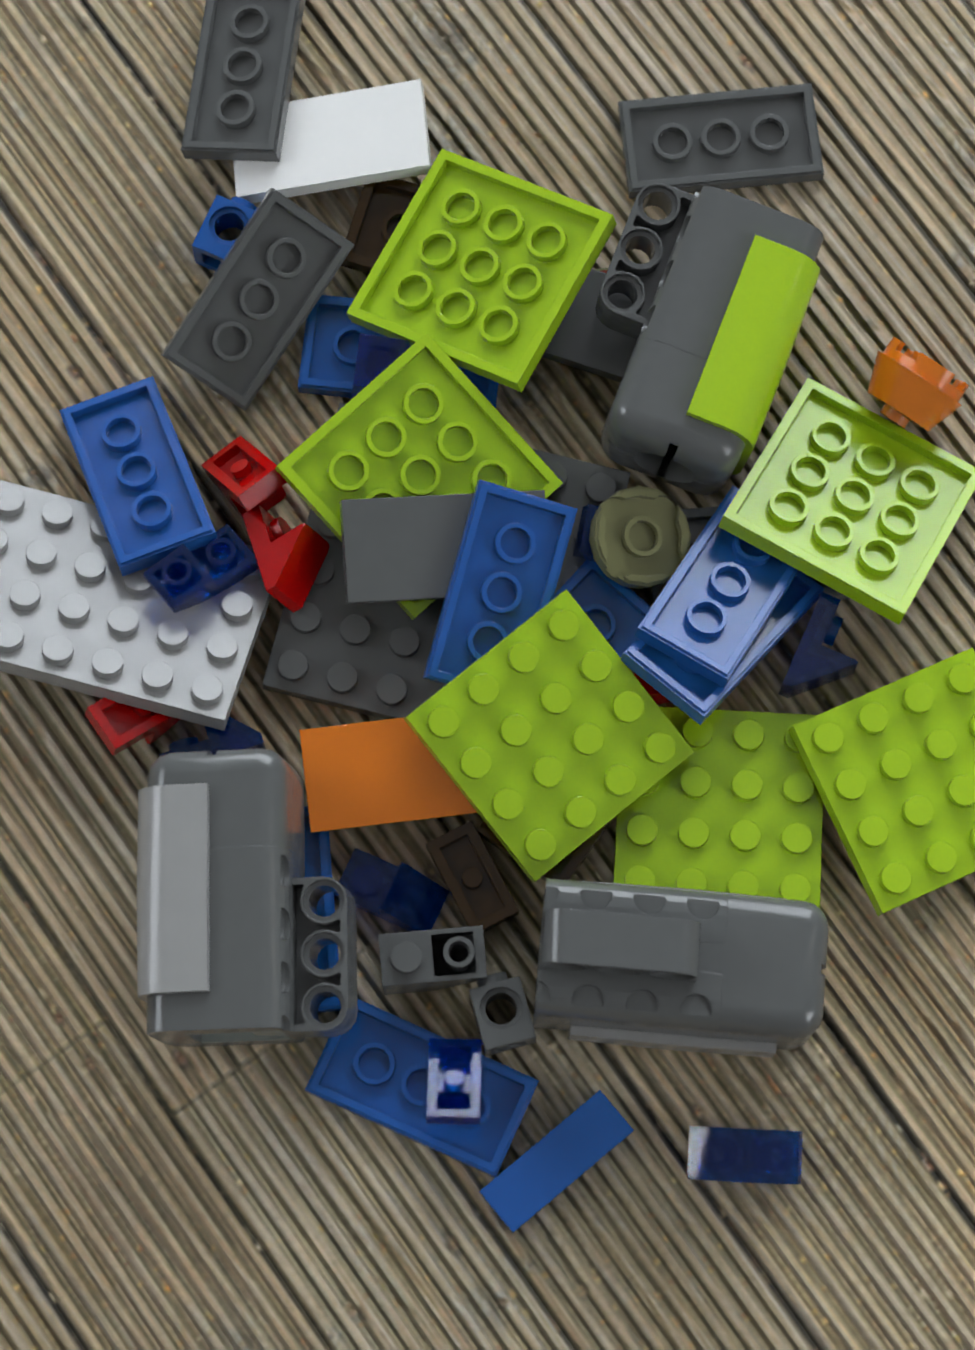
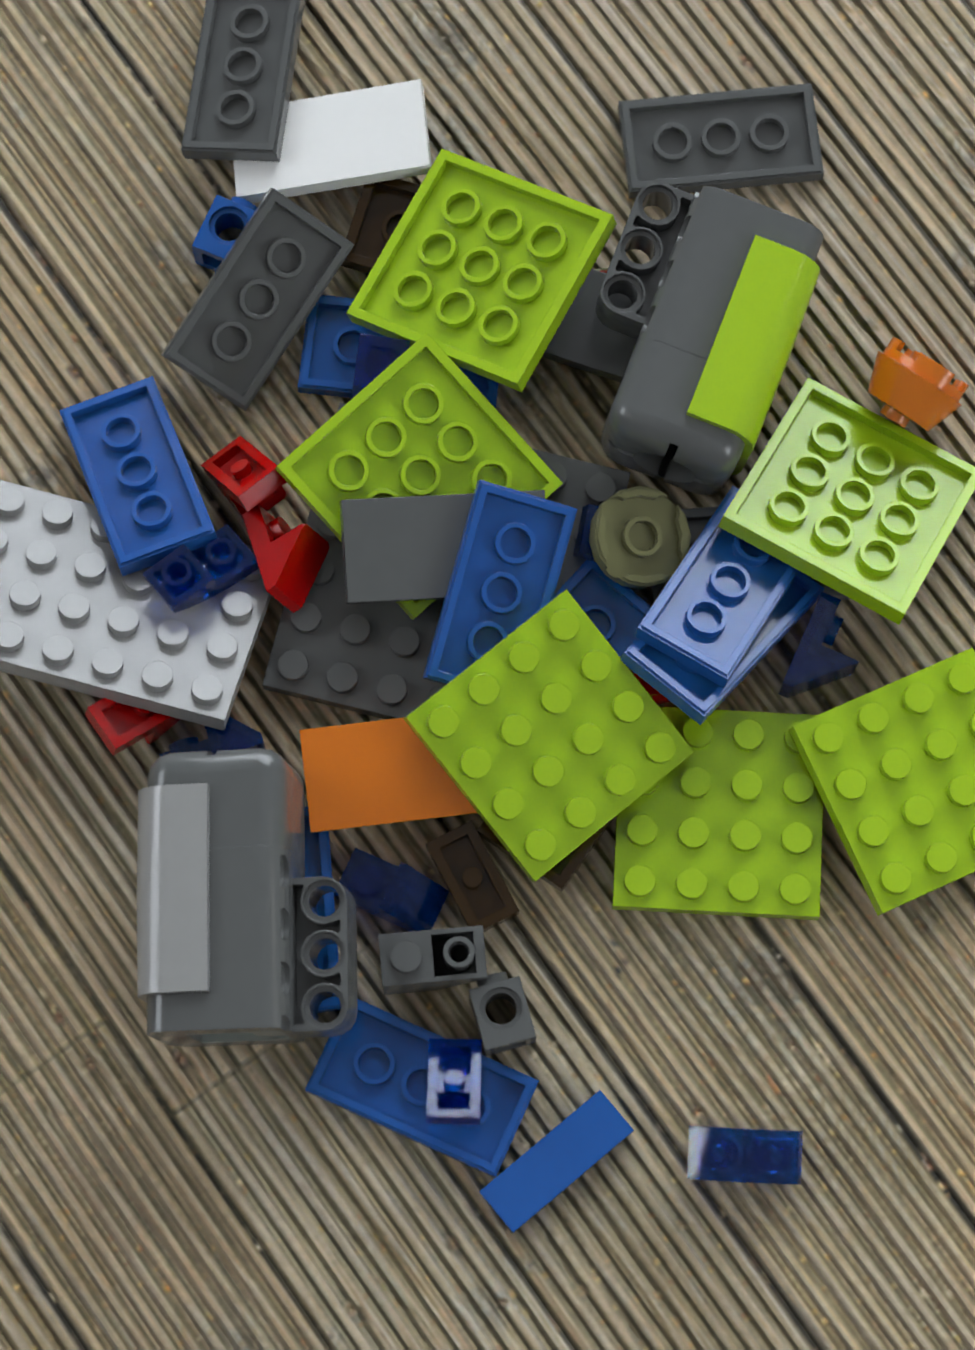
(679, 968): dark grey piece -> none

